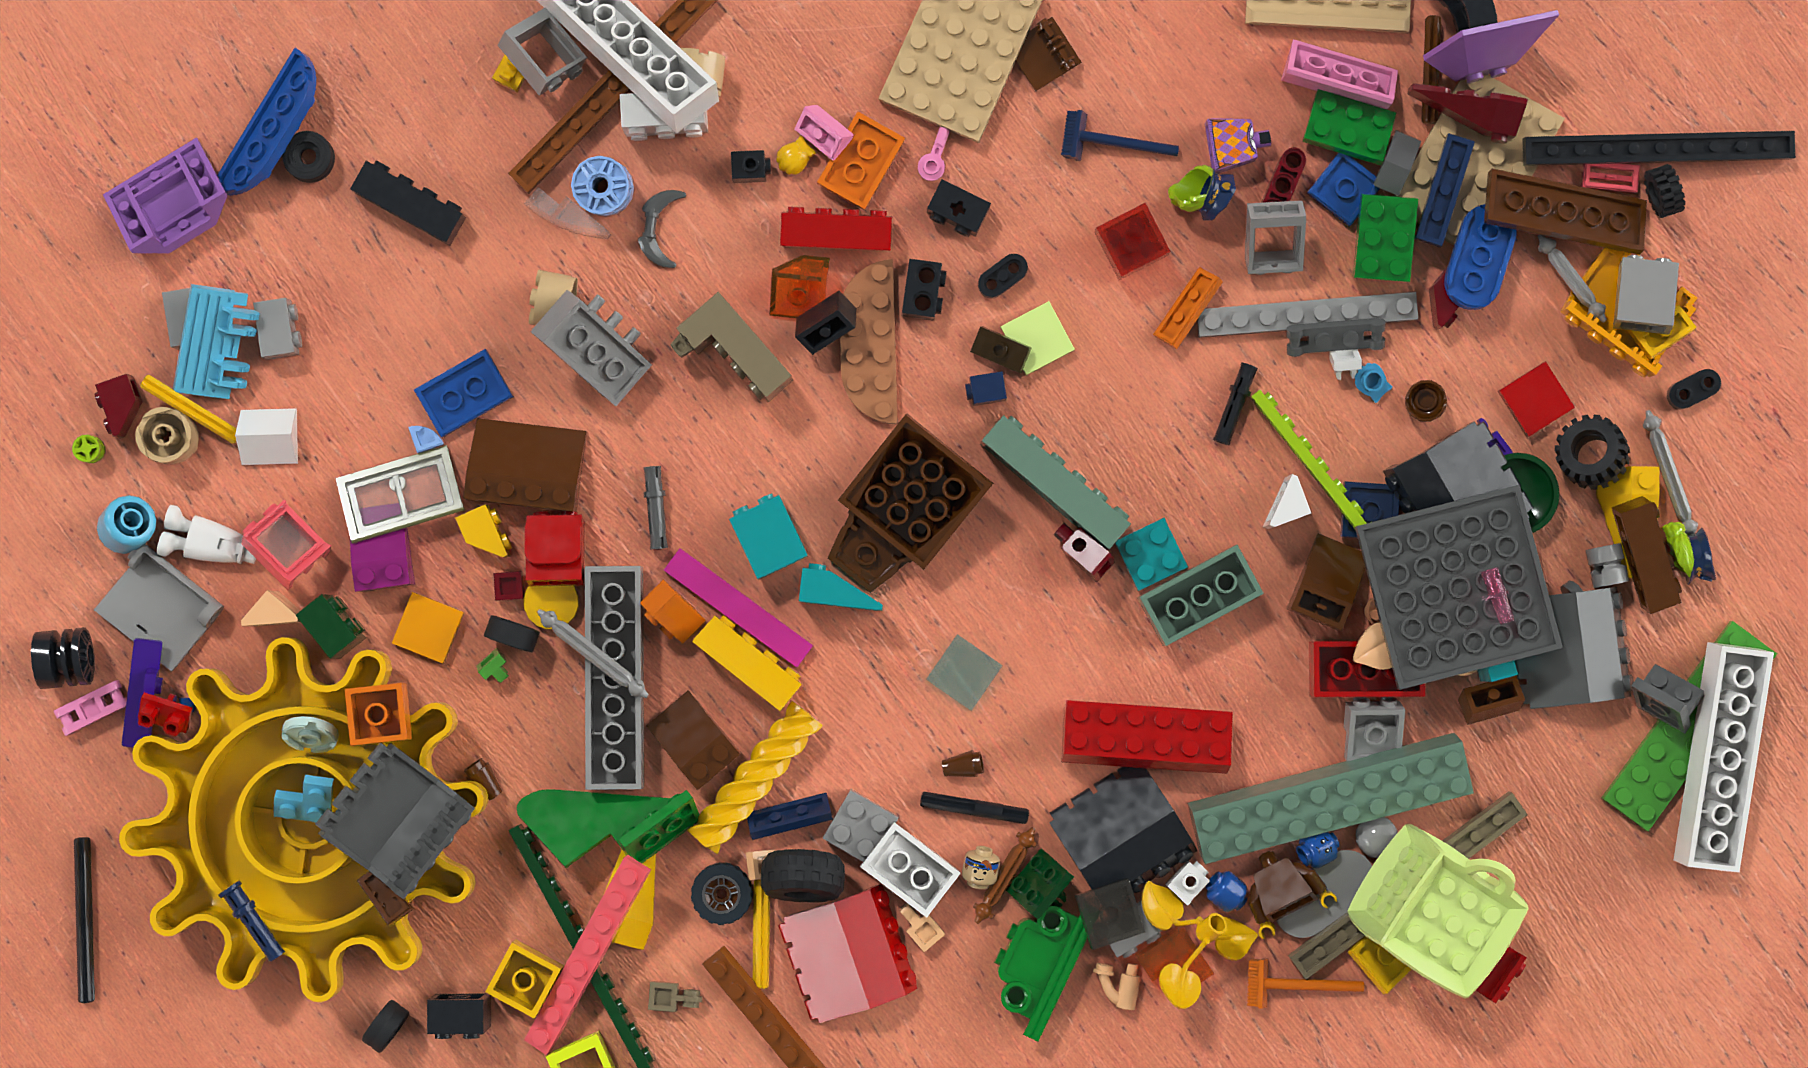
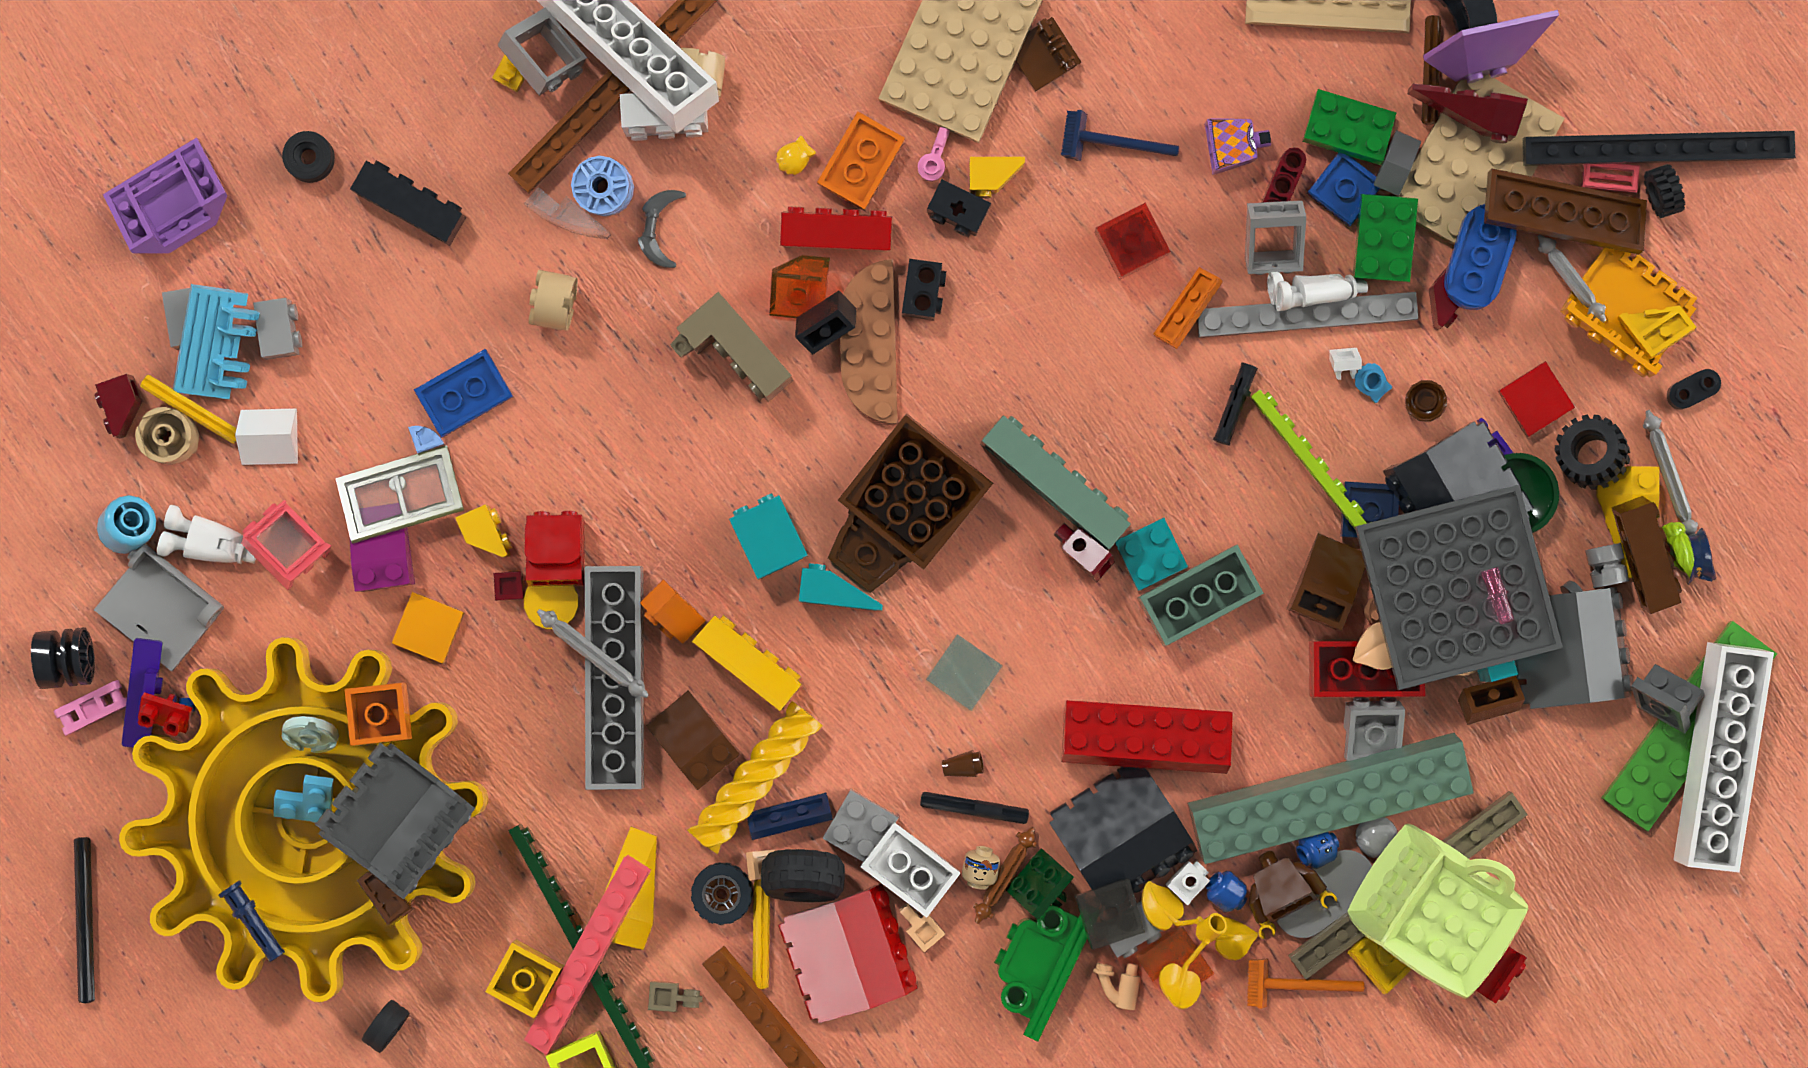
(83, 447): lime wheel -> none
(271, 126): blue plate -> none
(271, 610): light nougat slope -> none
(331, 625): dark green brick -> none
(459, 1014): black brick -> none
(483, 774): reddish brown cone -> none
(493, 666): bright green tile -> none
(511, 633): black tyre -> none
(525, 465): reddish brown slope -> none
(579, 821): green piece -> none
(592, 345): light grey piece -> none
(655, 506): dark grey pin -> none
(738, 607): dark pink tile -> none
(749, 166): black brick -> none
(823, 131): bright pink slope -> none
(986, 388): dark blue brick -> none
(991, 174): none -> yellow slope
(1001, 349): dark brown plate -> none
(1002, 275): black plate -> none
(1043, 333): yellowish green tile -> none
(1203, 191): piece -> none
(1288, 504): white slope -> none
(1312, 289): none -> white piece
(1335, 336): dark grey plate -> none
(1340, 74): bright pink slope -> none
(1444, 190): dark blue plate -> none
(1646, 294): light grey brick -> none

